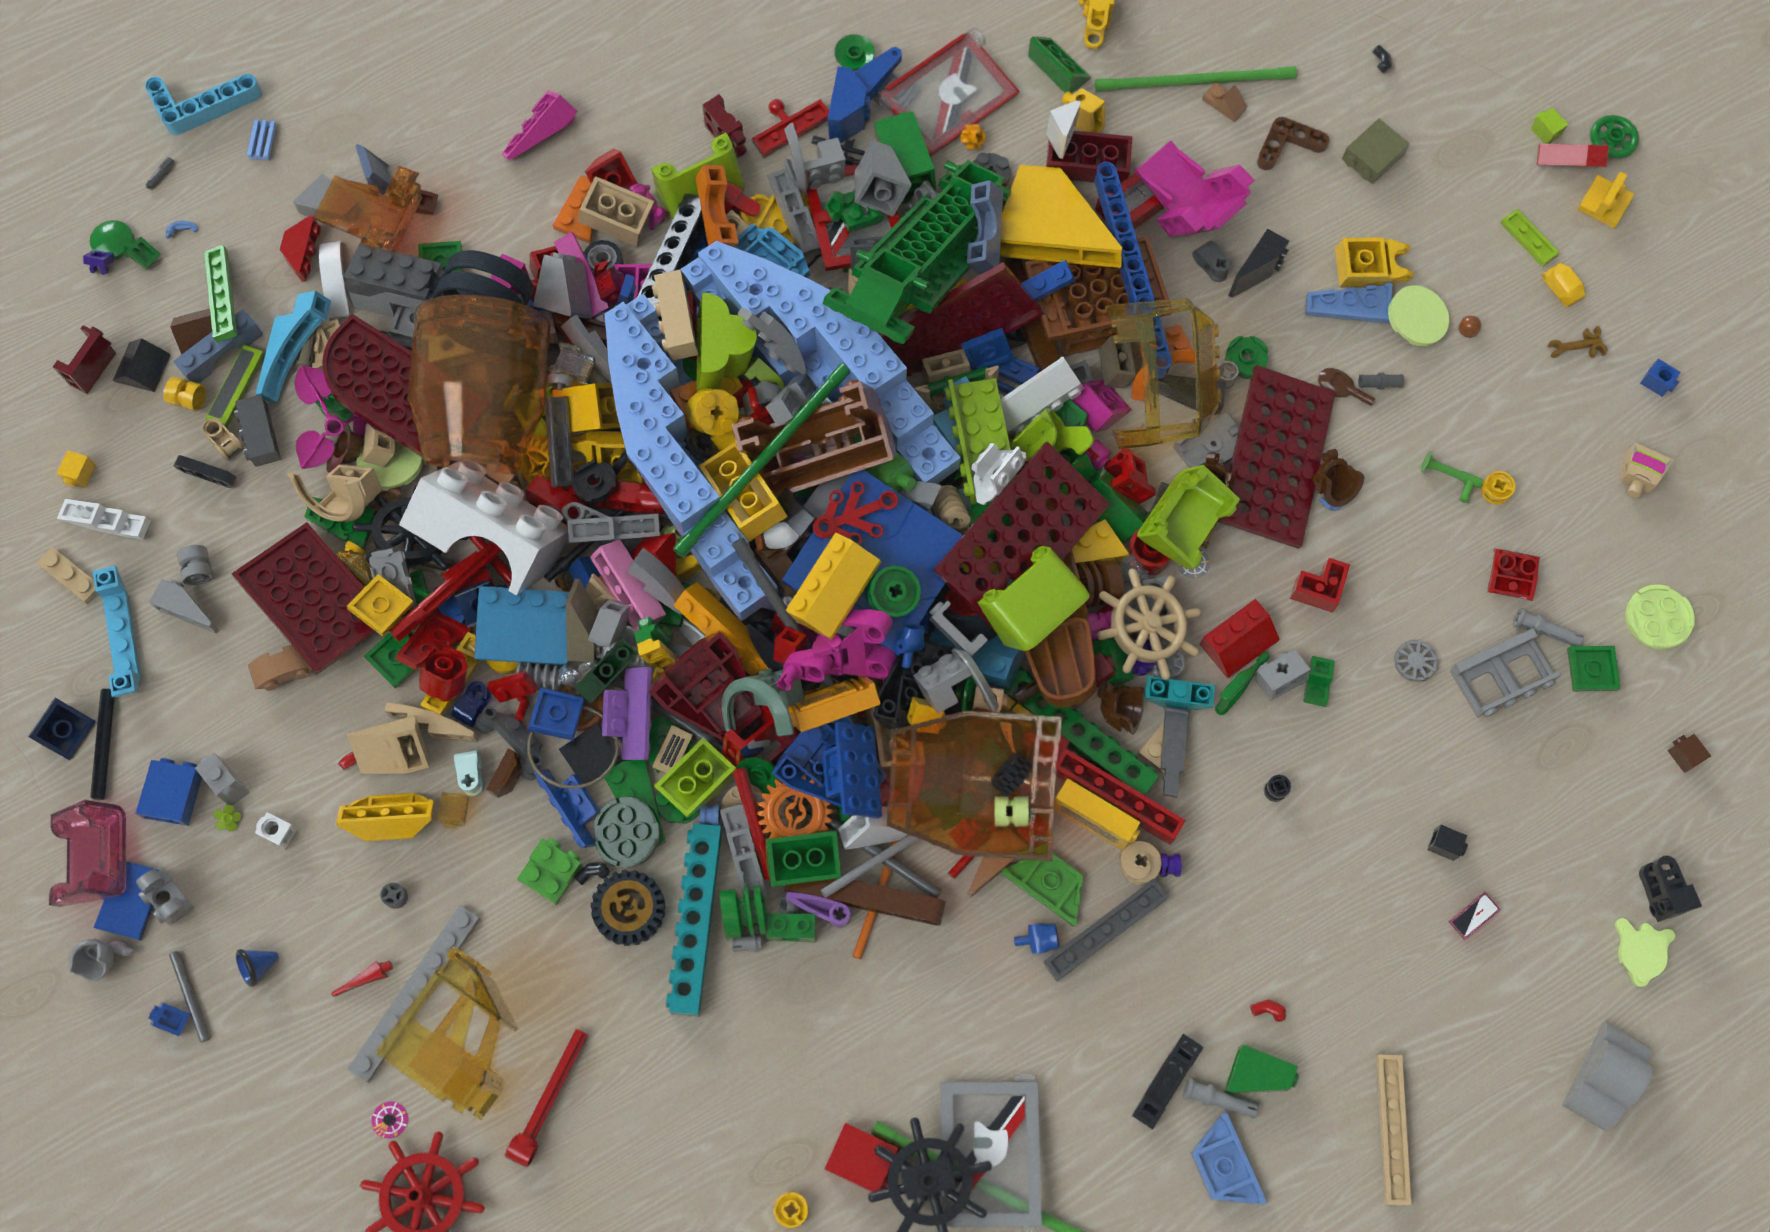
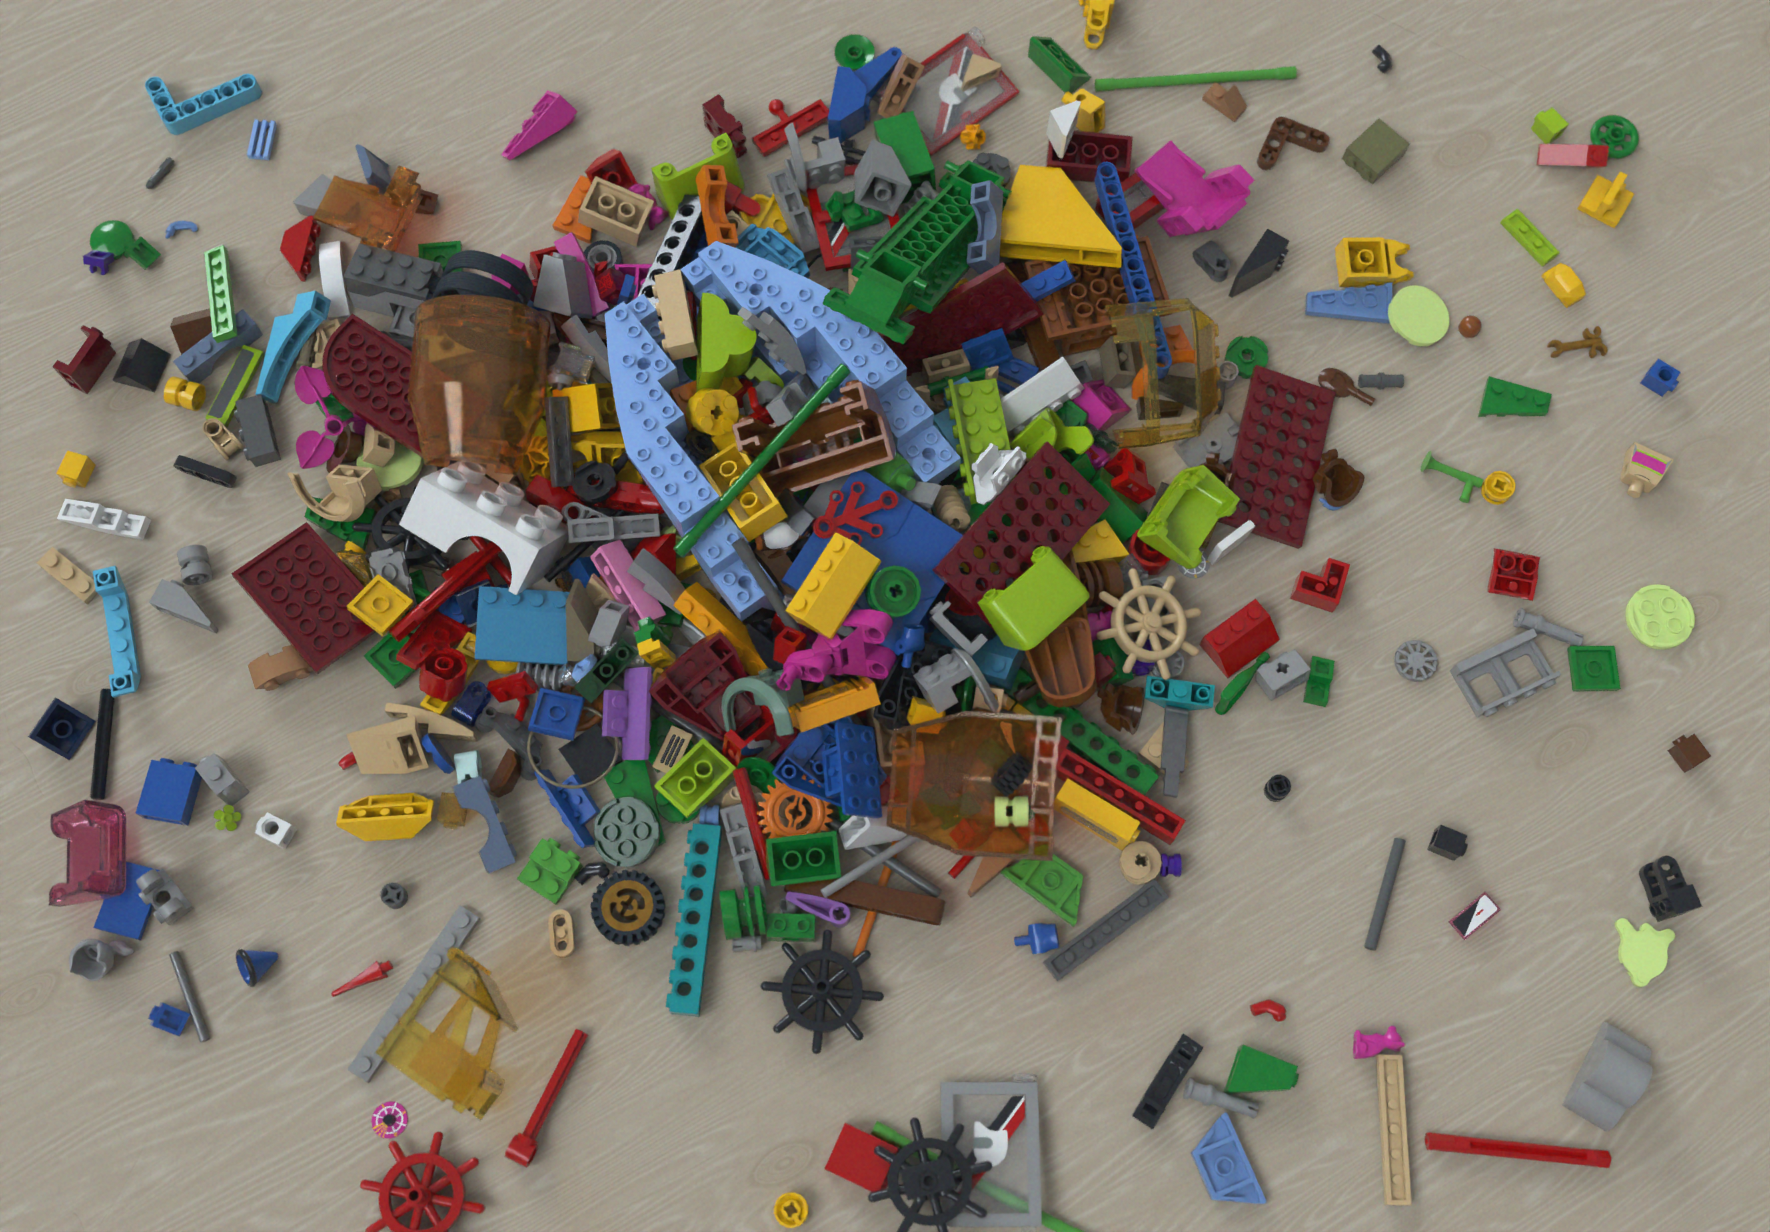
(439, 755): none -> blue tile
(496, 851): none -> sand blue arch
(561, 934): none -> tan plate
(583, 667): none -> light blue tile
(822, 991): none -> black piece
(900, 86): none -> medium nougat slope
(980, 71): none -> tan slope
(1102, 440): none -> clear green pin
(1167, 408): none -> dark brown slope
(1231, 542): none -> white tile
(1370, 1045): none -> dark pink animal
(1384, 894): none -> dark grey piece
(1508, 398): none -> green wing
(1517, 1150): none -> red piece

